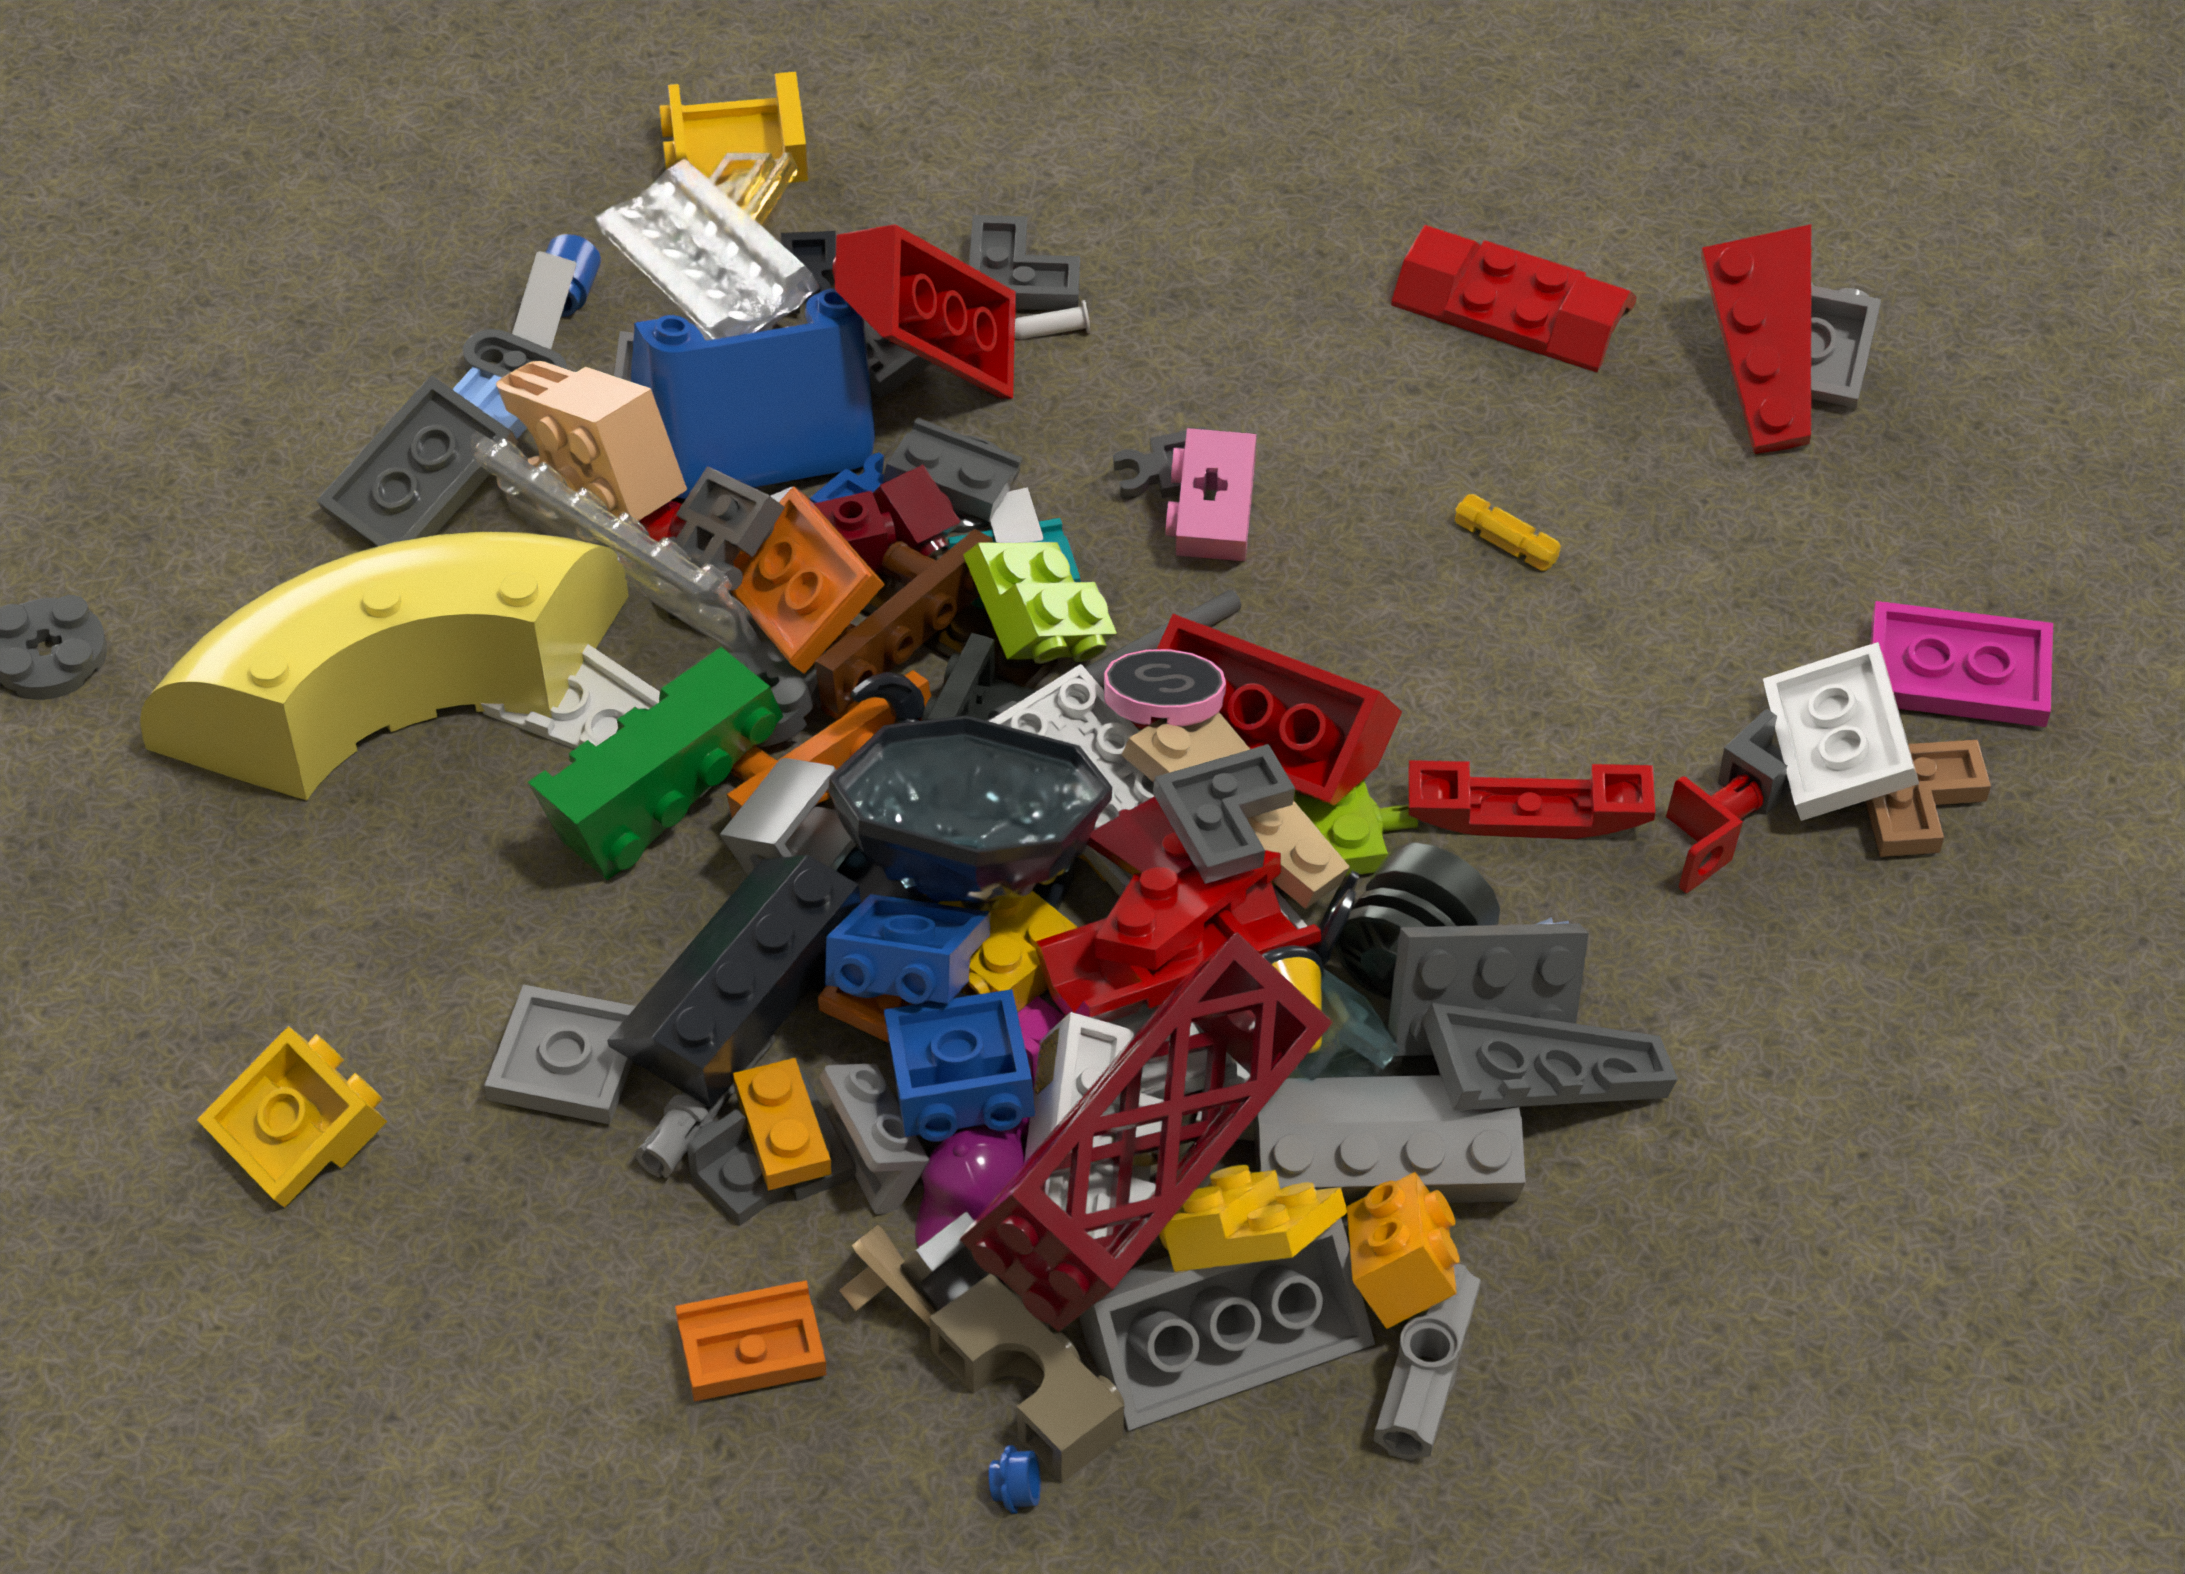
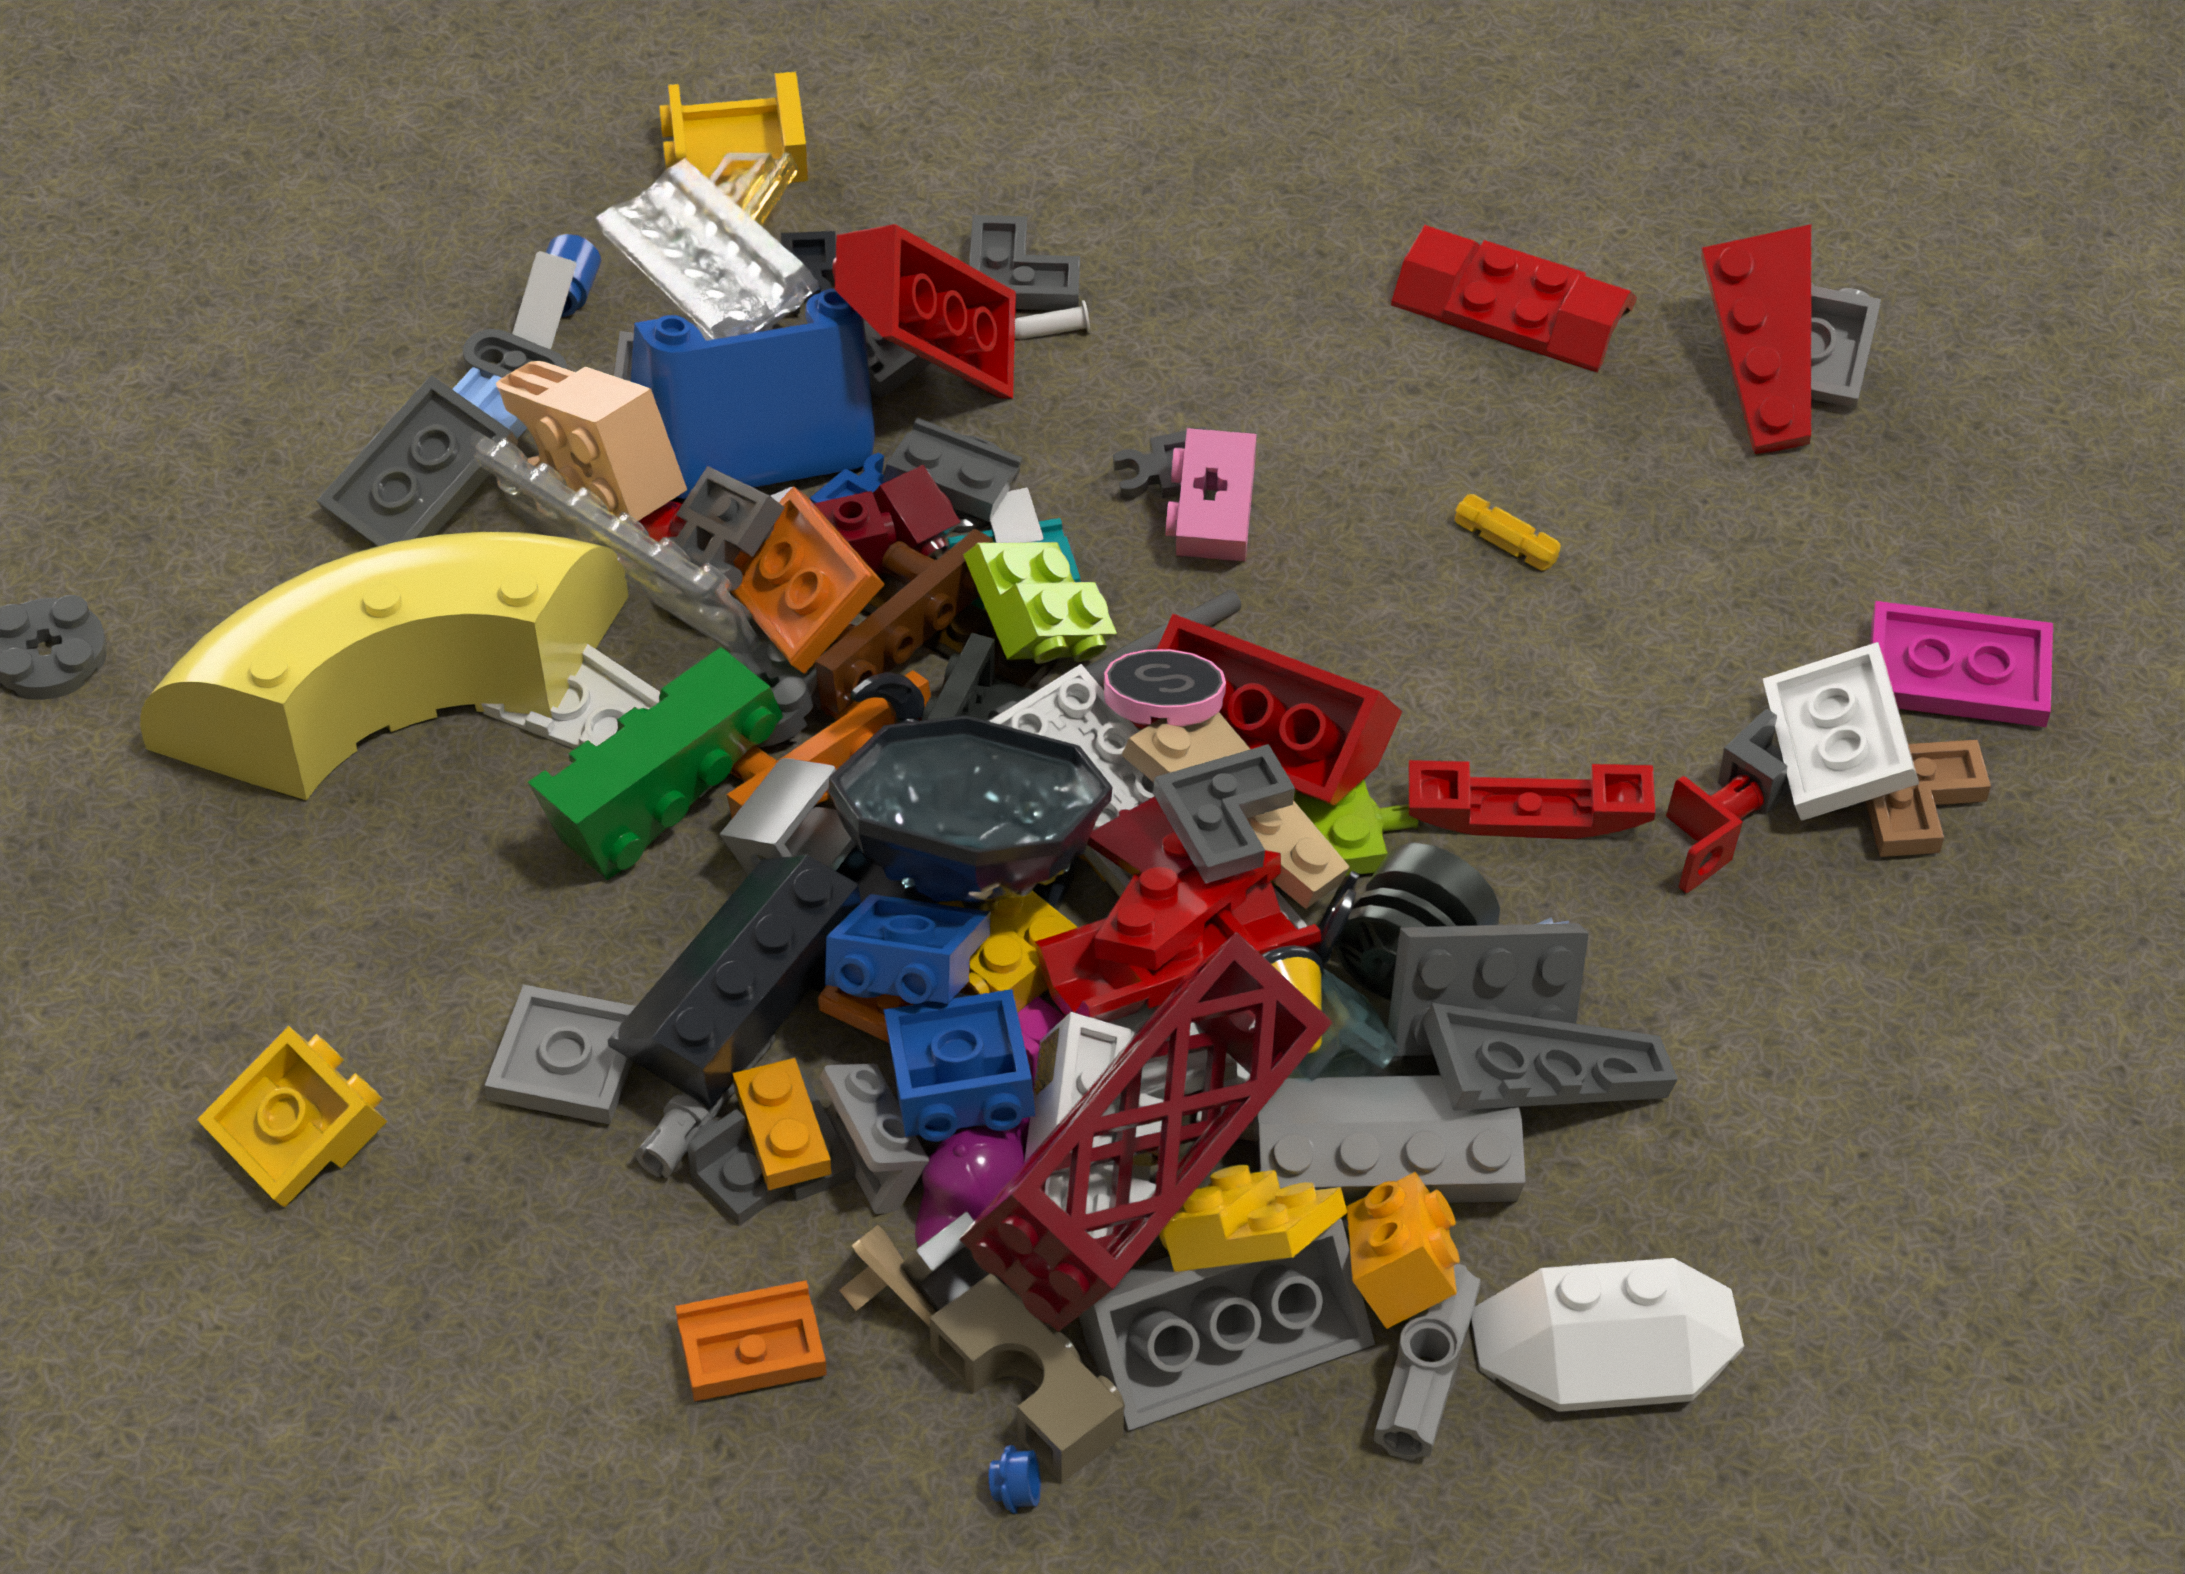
(1608, 1334): none -> white wedge

